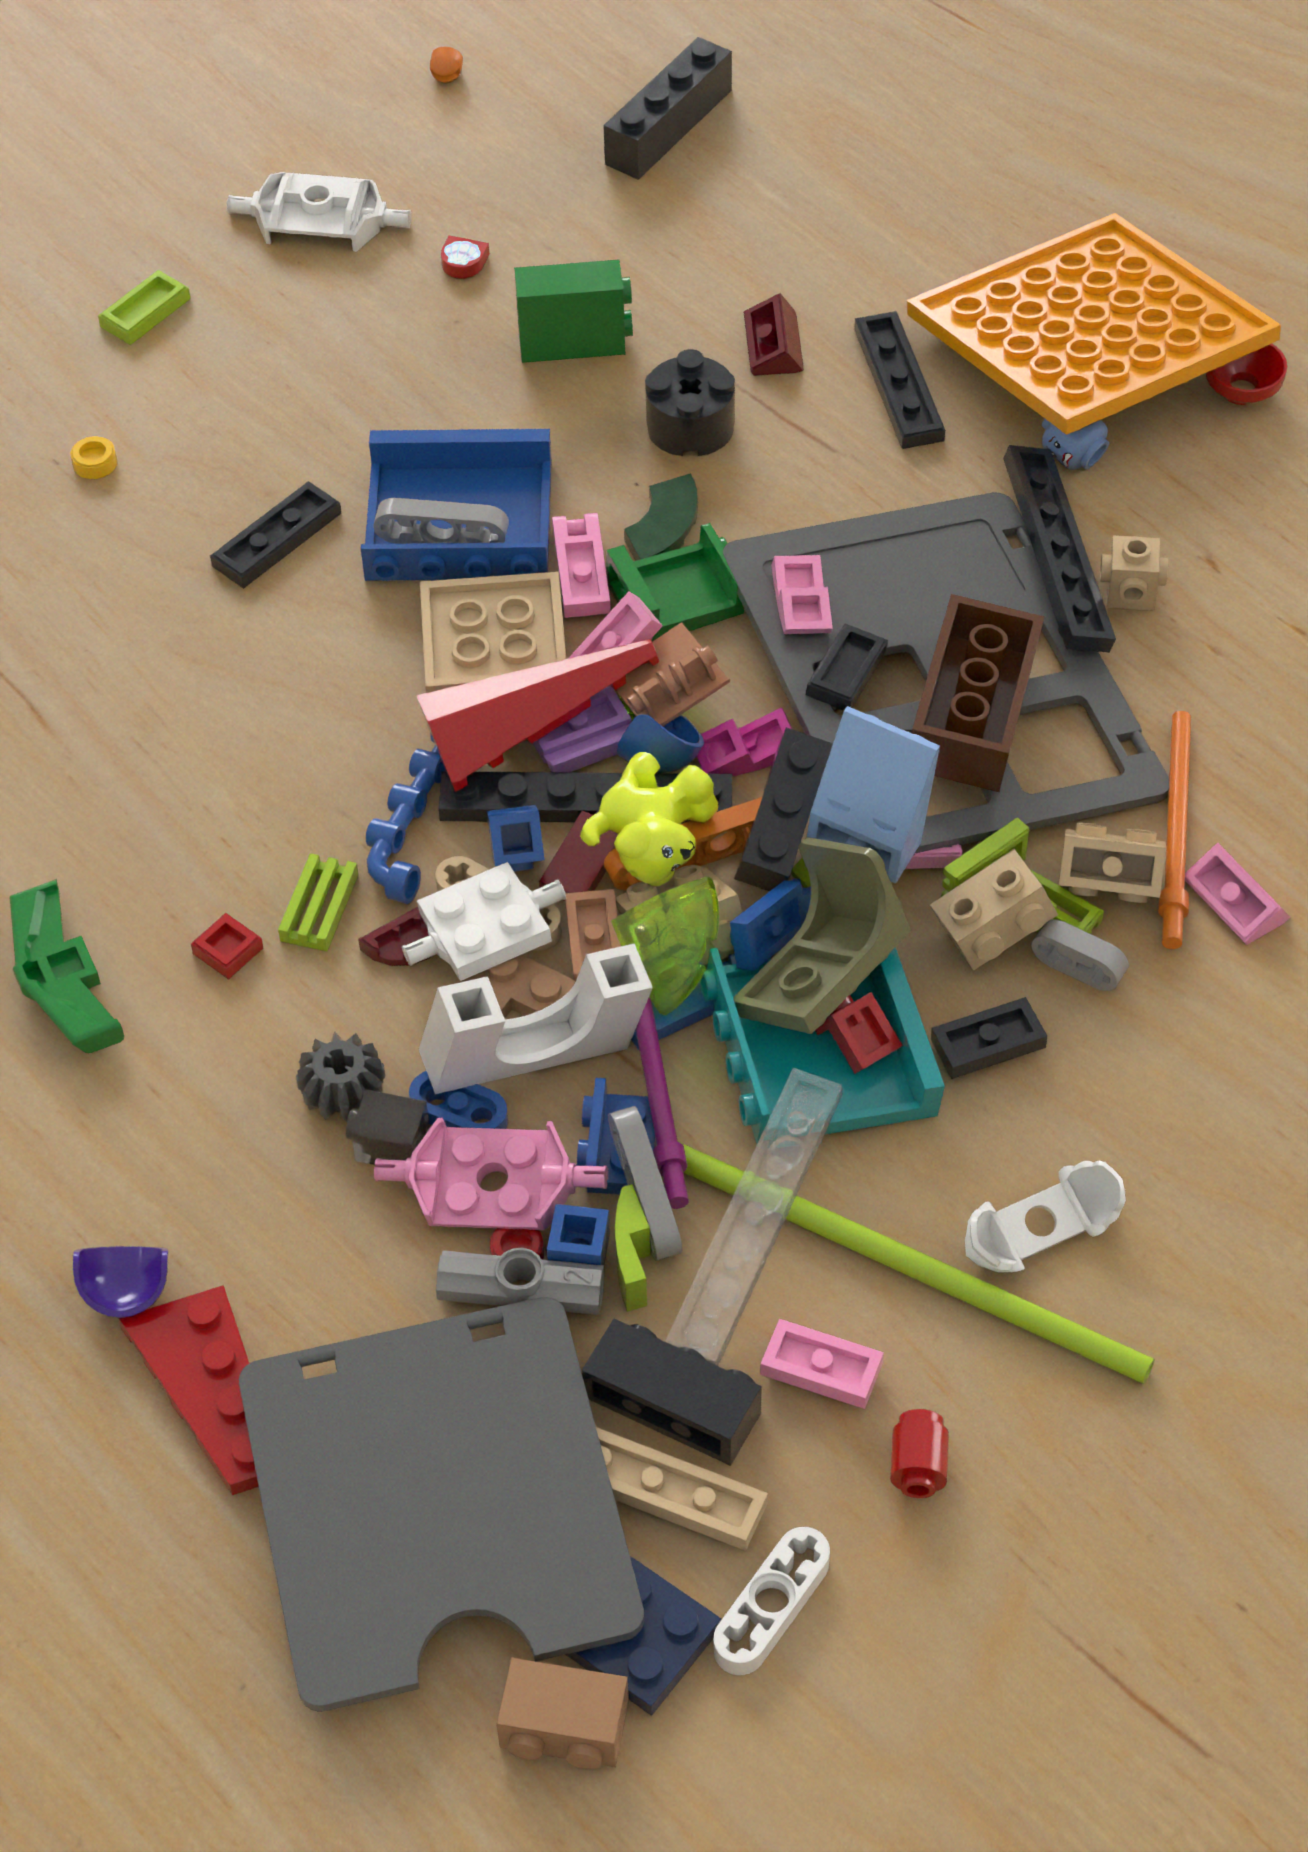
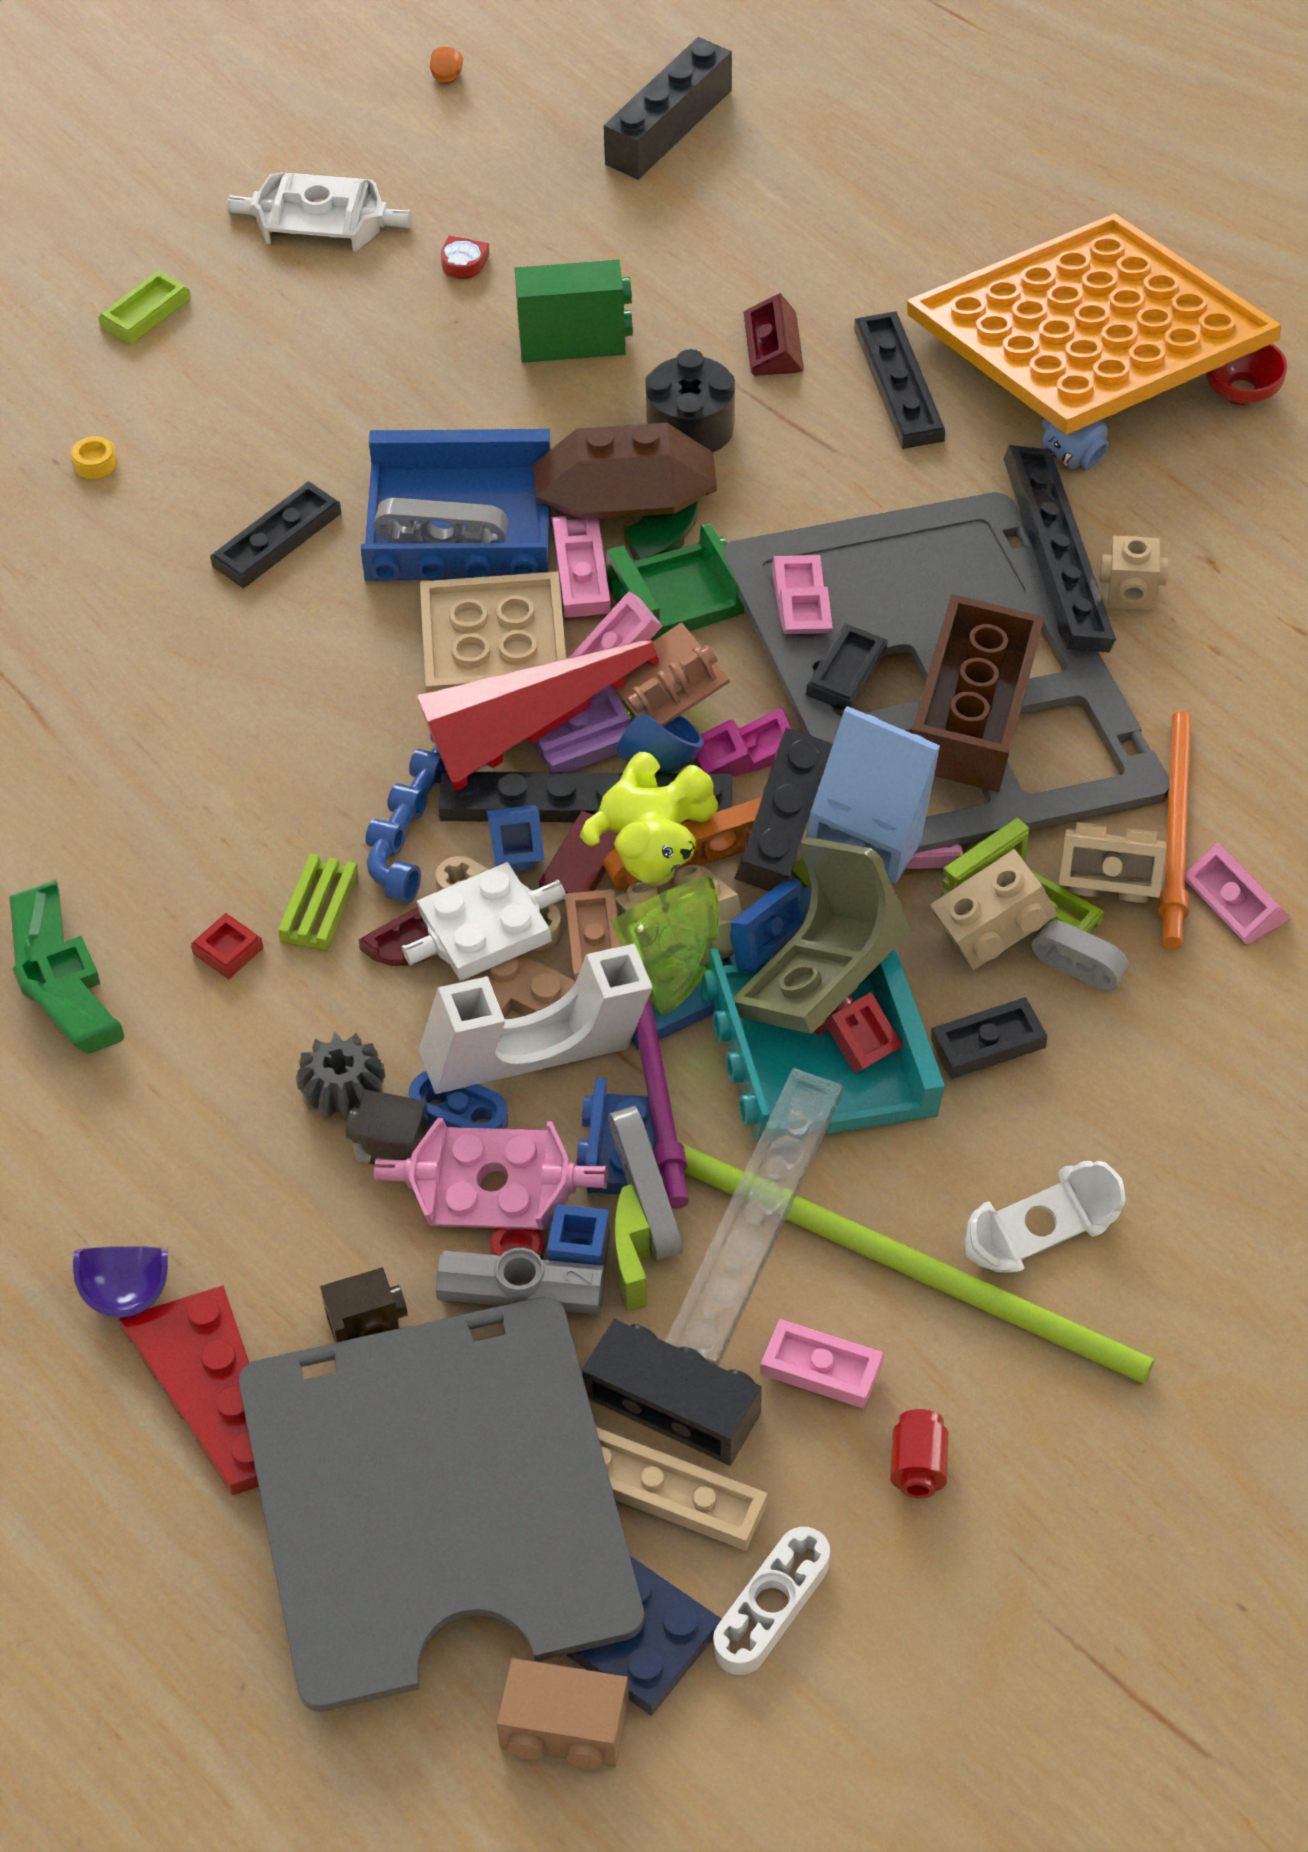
(362, 1305): none -> dark brown brick
(624, 472): none -> reddish brown wedge

